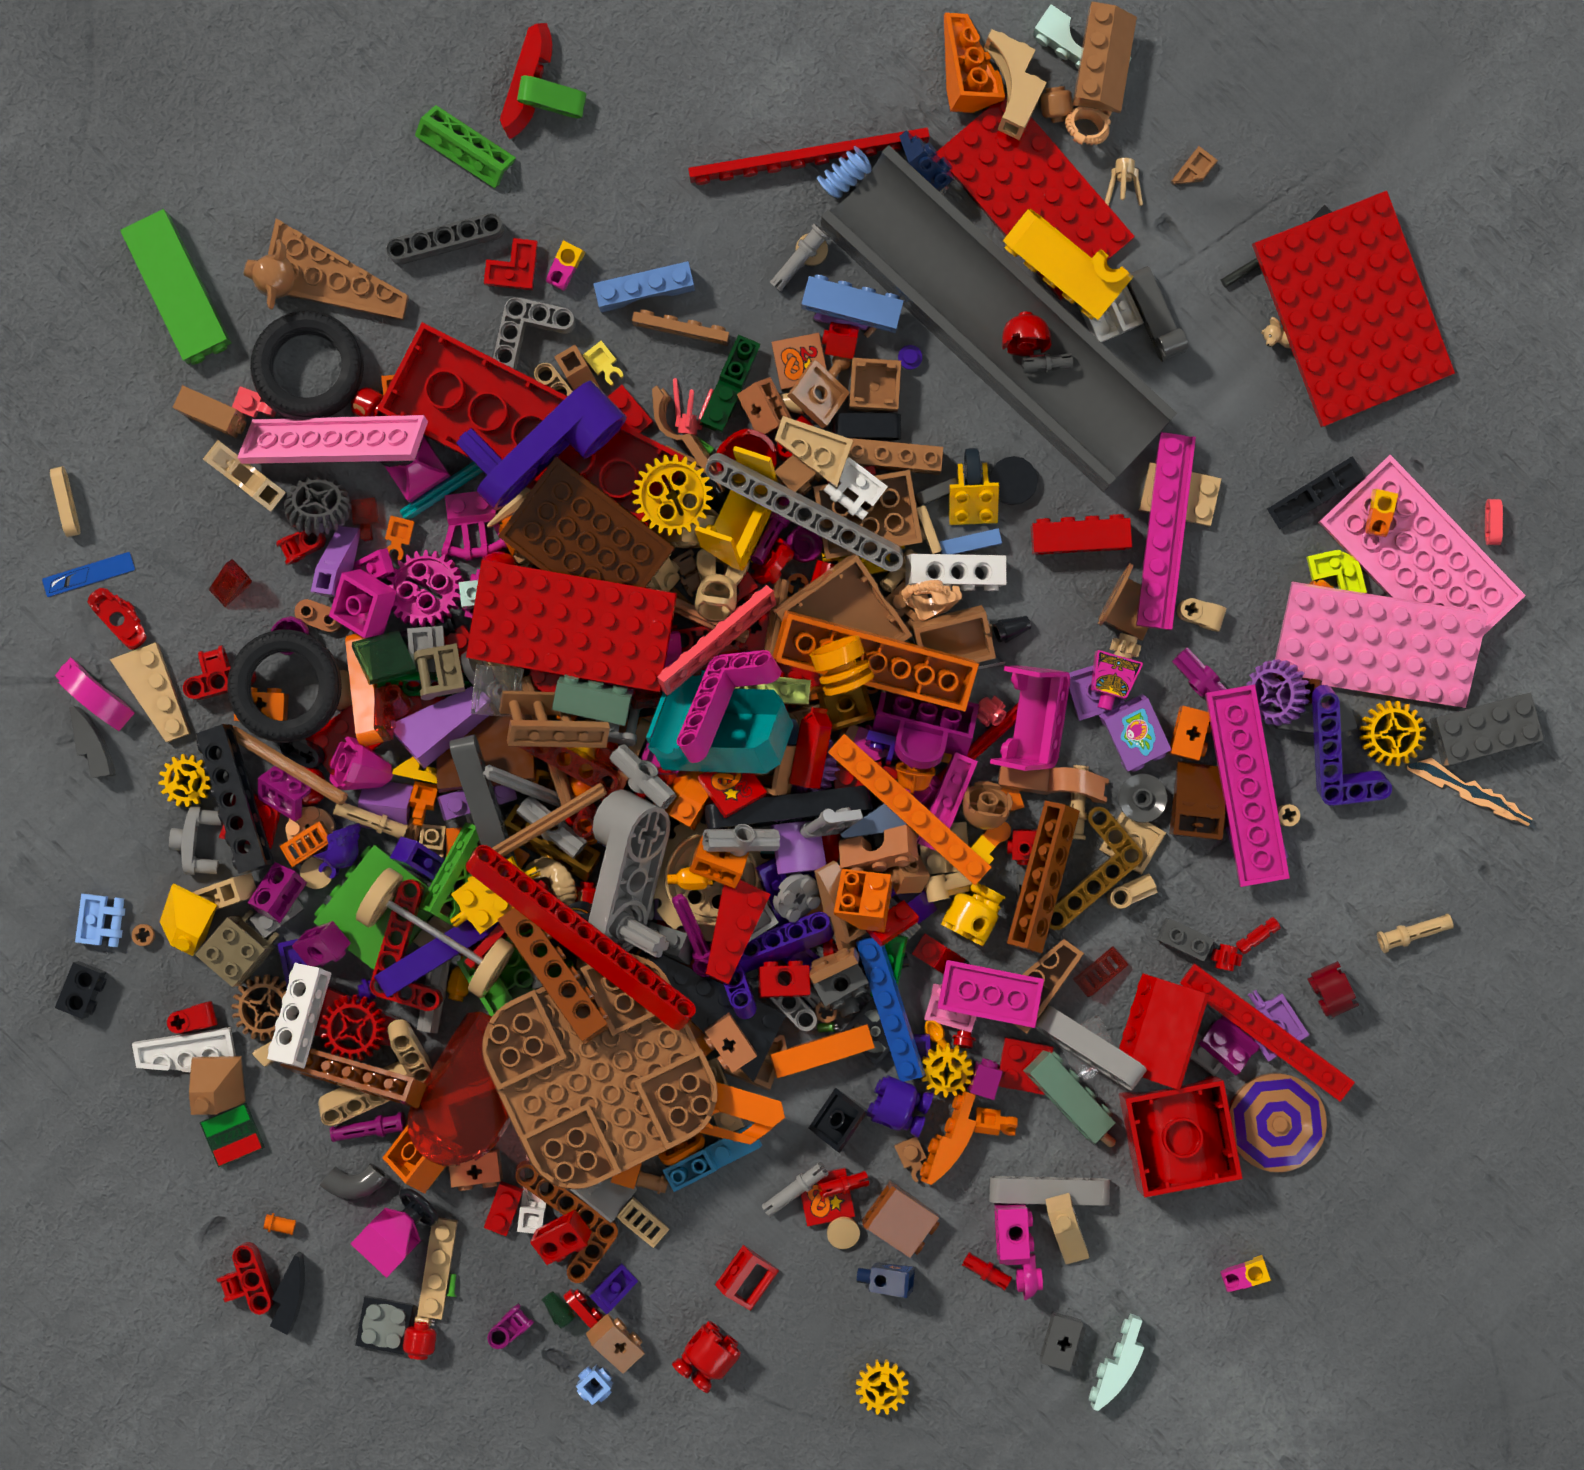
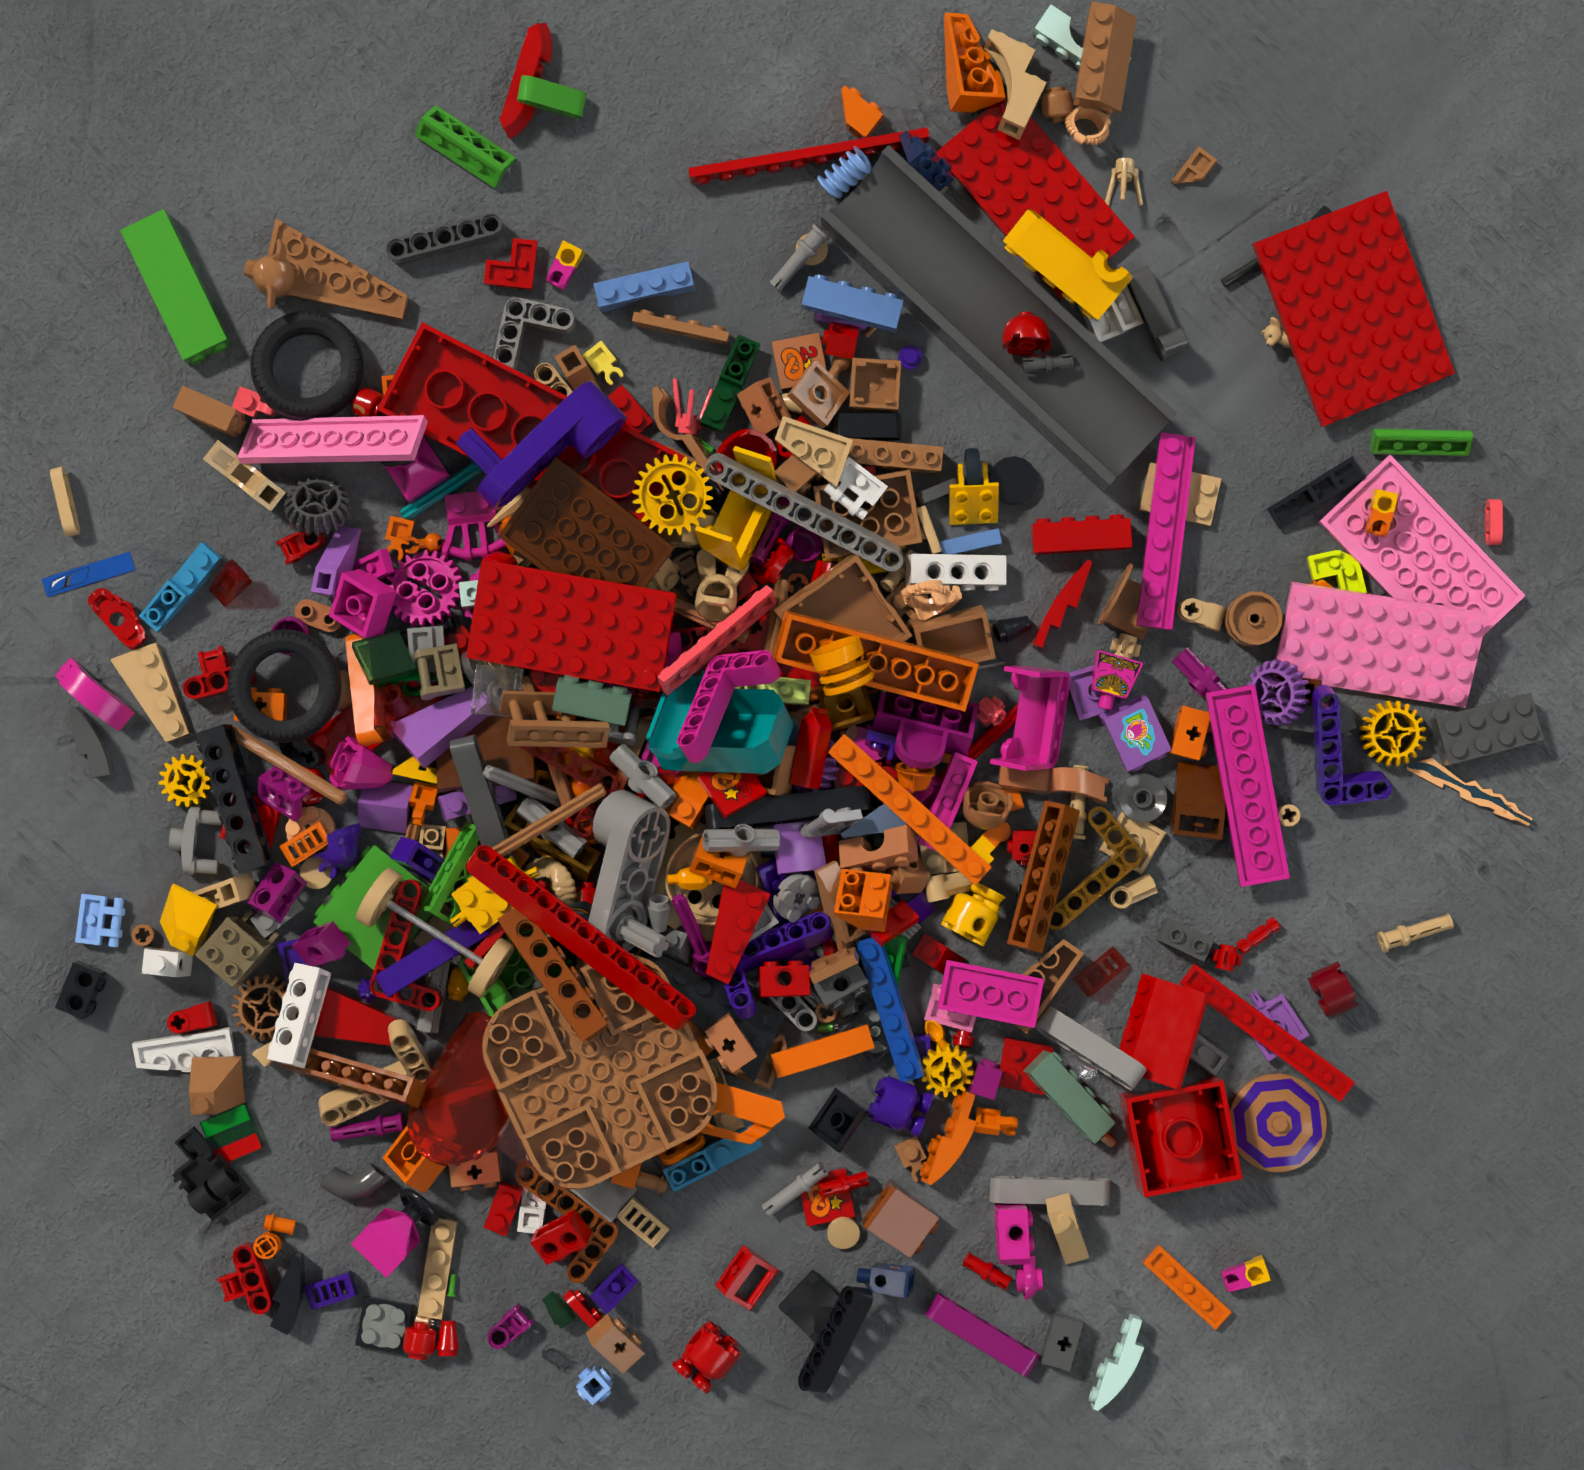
(166, 962): none -> white torso
(181, 587): none -> dark azure slope
(207, 1178): none -> black plate
(272, 1243): none -> orange wheel
(346, 1019): red gear -> none
(349, 1283): none -> dark purple slope
(365, 514): clear red plate -> none
(371, 820): tan pin -> none
(430, 542): none -> orange arm
(447, 1340): none -> red cone
(659, 910): none -> light grey cone
(810, 1304): none -> black brick
(835, 1339): none -> black beam
(859, 116): none -> orange slope
(892, 1388): yellow gear -> none
(982, 1335): none -> magenta beam
(1067, 597): none -> red slope
(1187, 1287): none -> orange tile
(1228, 1044): magenta bracket -> none
(1238, 622): none -> medium nougat wheel
(1421, 442): none -> bright green brick

